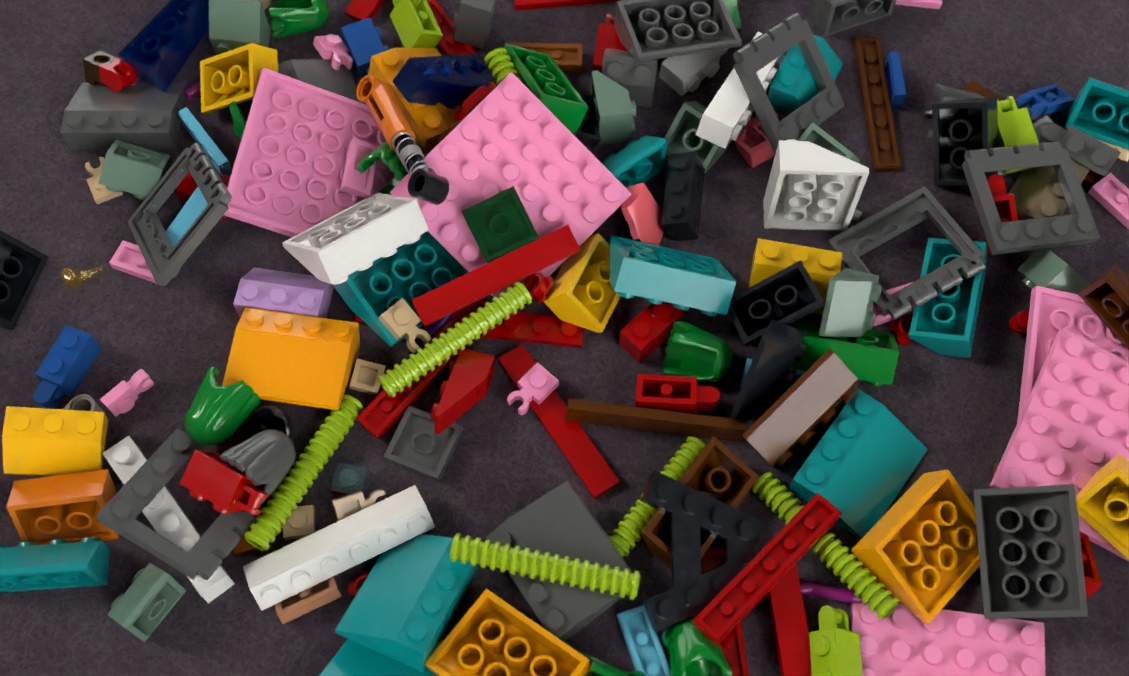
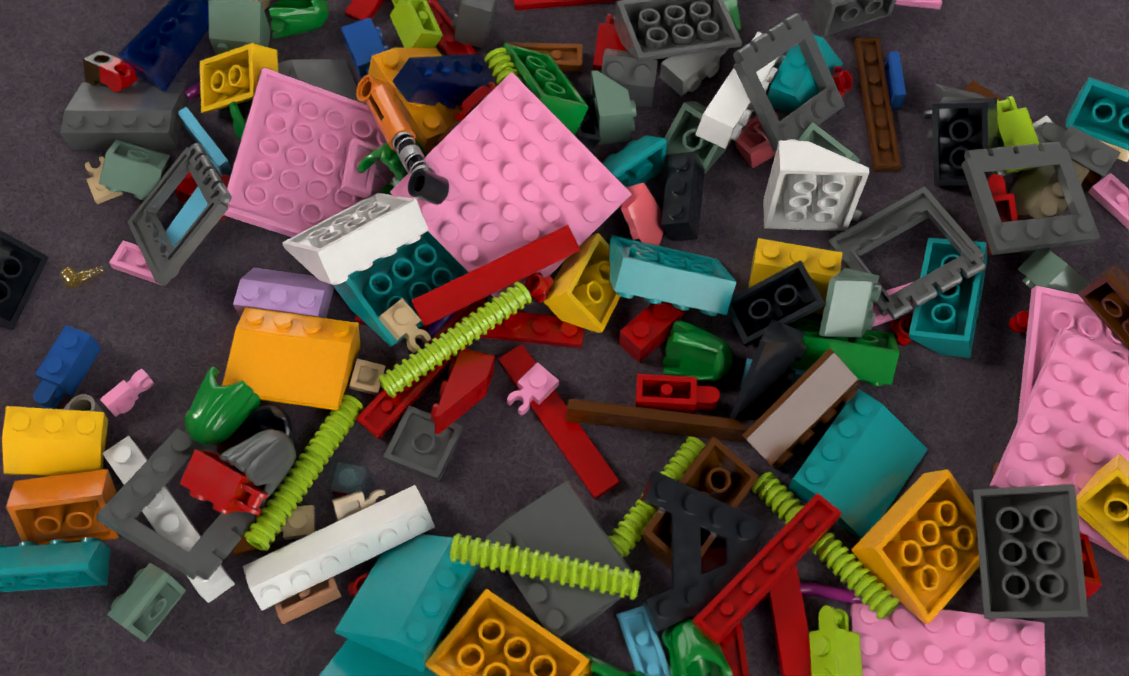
(333, 48): bright pink plate -> none
(500, 224): dark green plate -> none
(842, 80): none -> red plate
(1044, 101): blue hinge -> none

